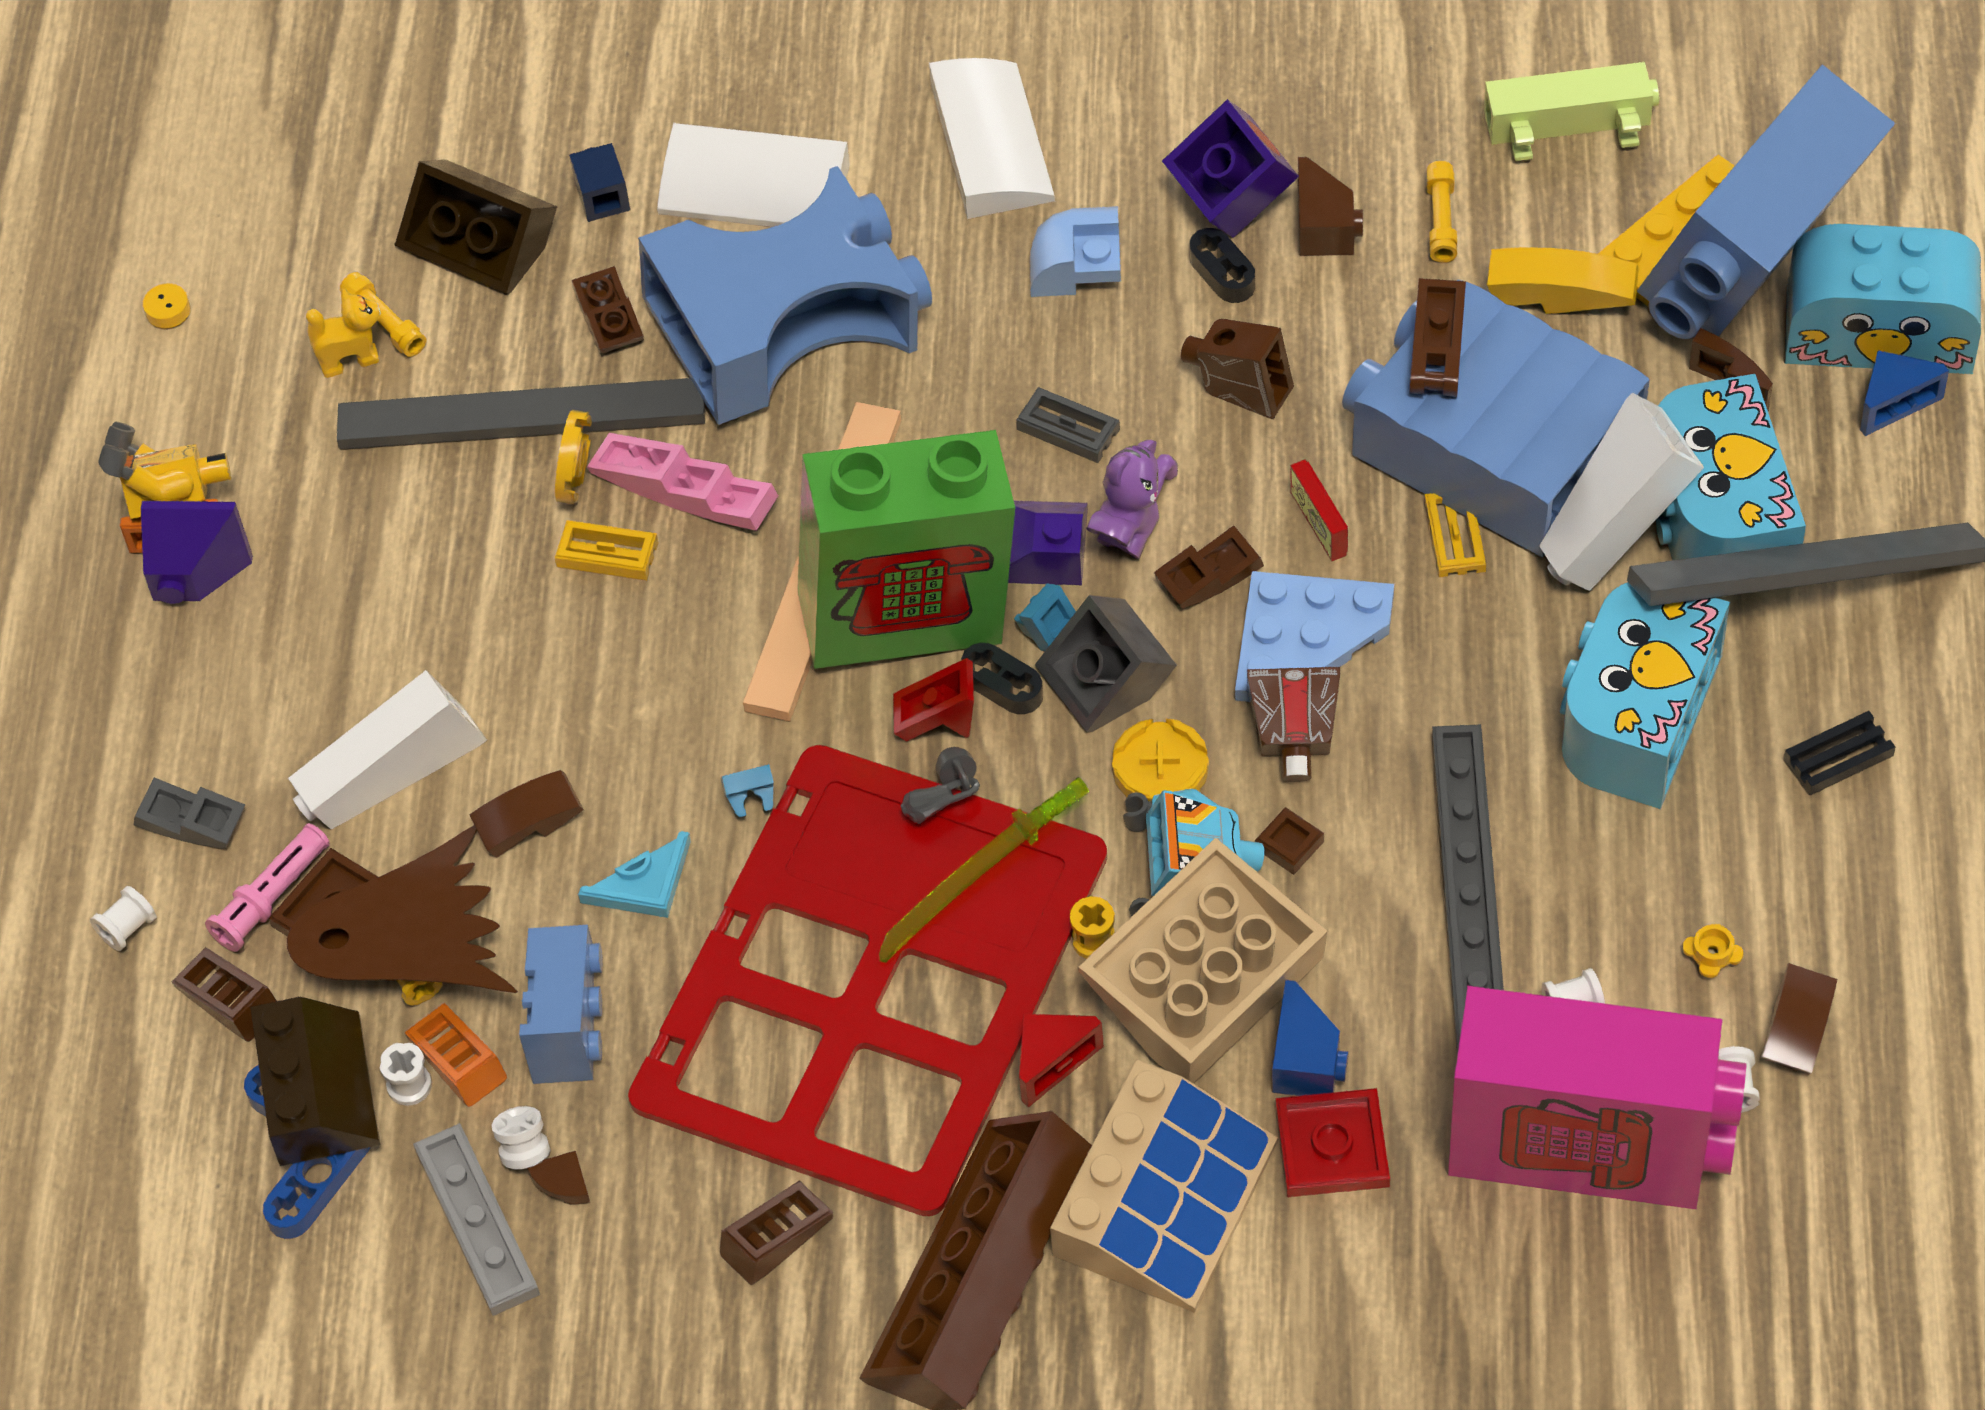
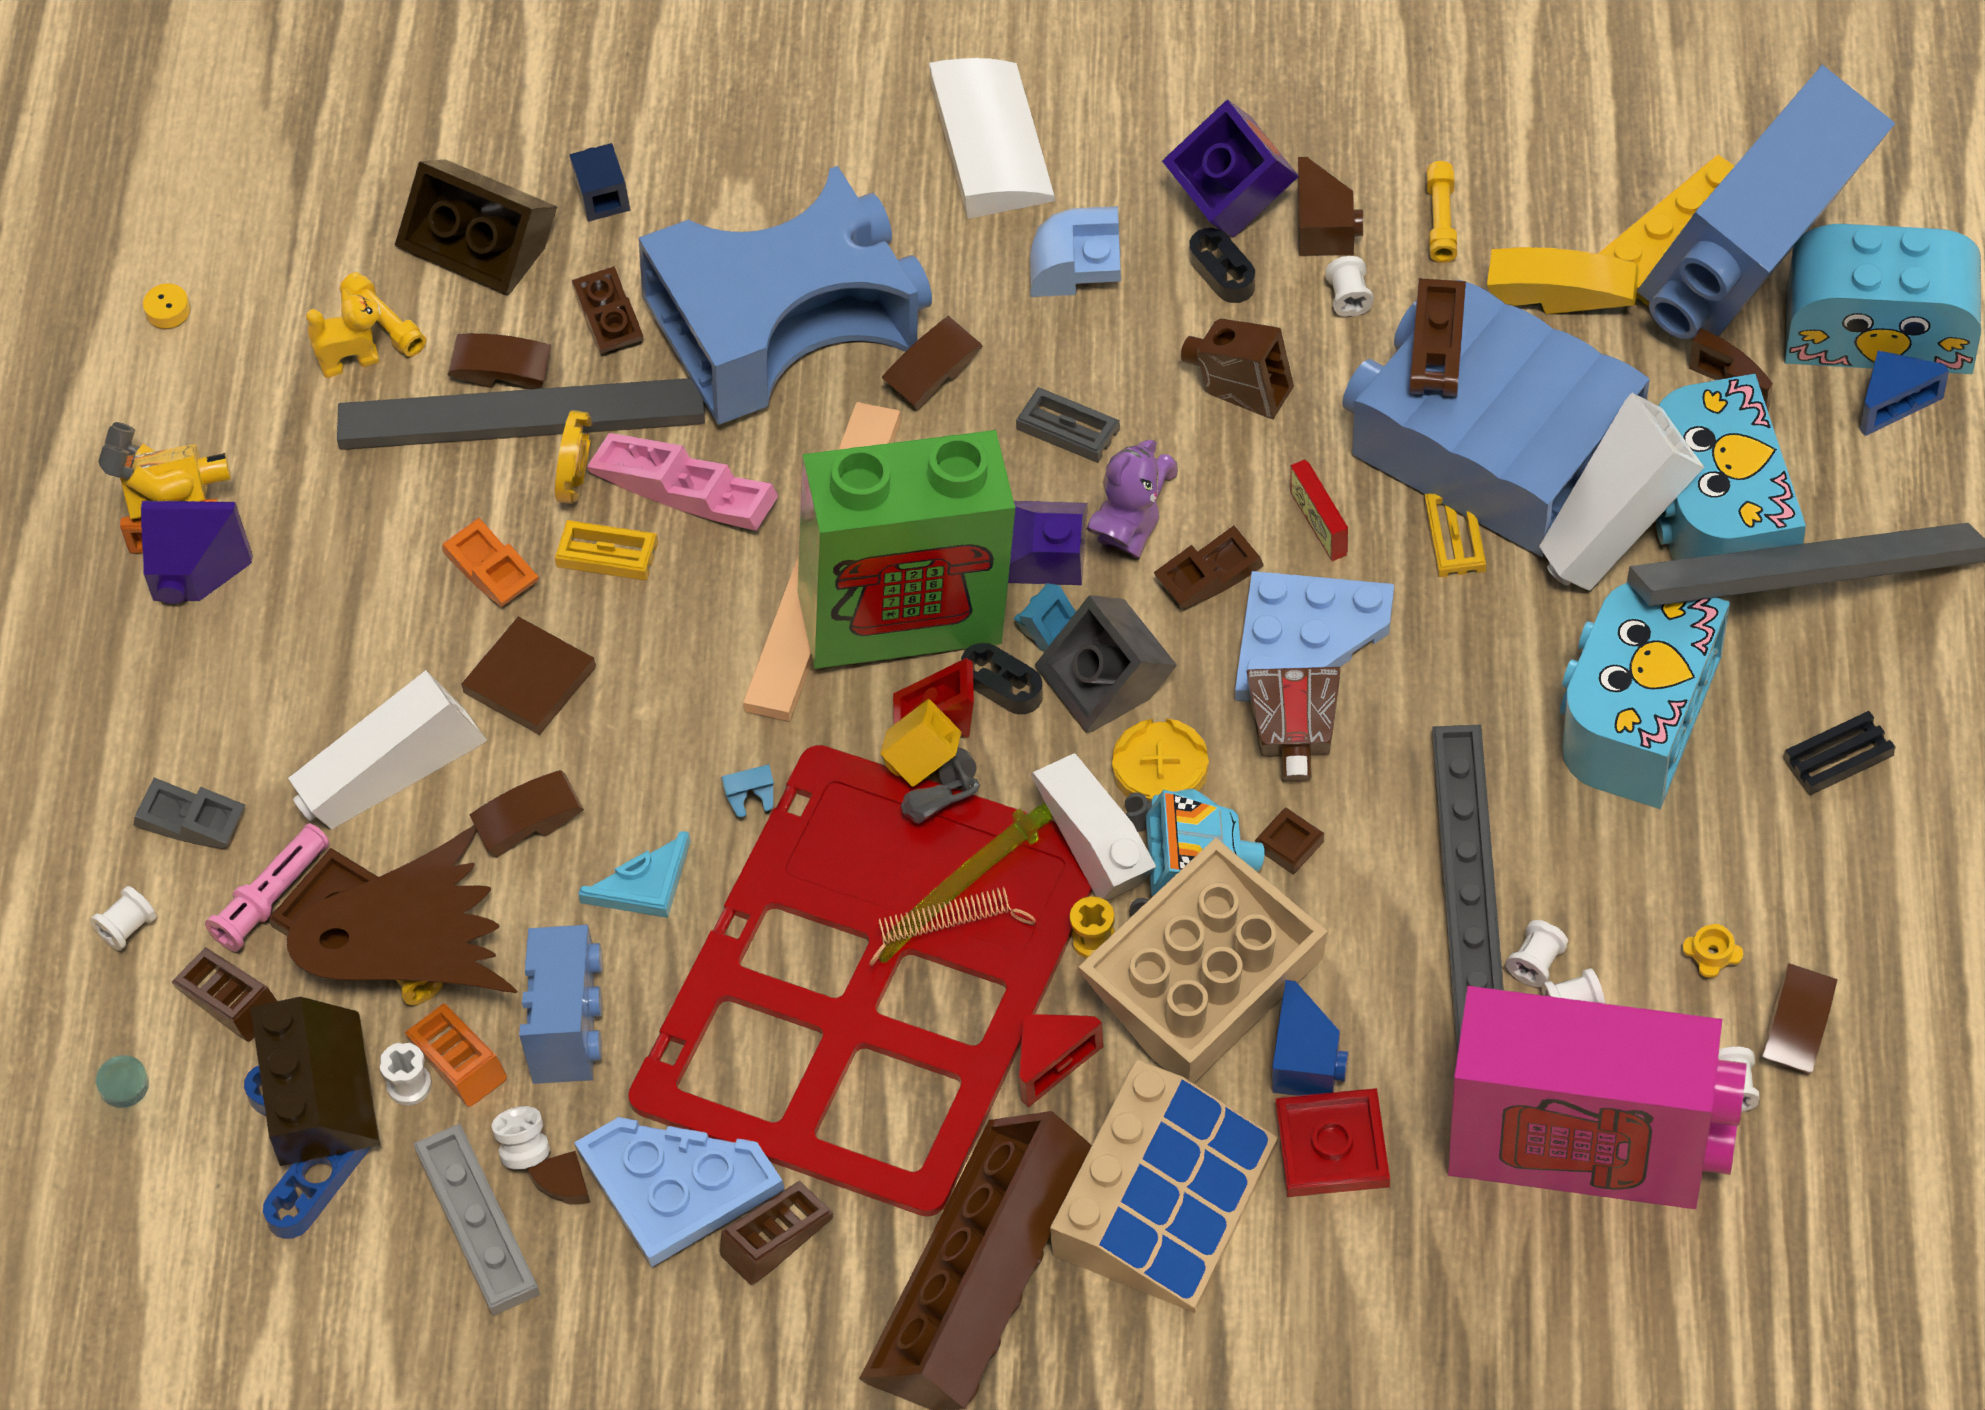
(122, 1081): none -> clear light blue tile
(488, 563): none -> orange slope
(513, 359): none -> reddish brown slope
(528, 675): none -> reddish brown tile
(675, 1181): none -> light blue plate
(744, 174): white slope -> none
(878, 953): none -> light nougat piece
(920, 743): none -> yellow brick
(931, 360): none -> reddish brown slope
(1094, 828): none -> white slope
(1349, 286): none -> white bush
(1537, 953): none -> white bush
(1570, 105): yellowish green brick -> none

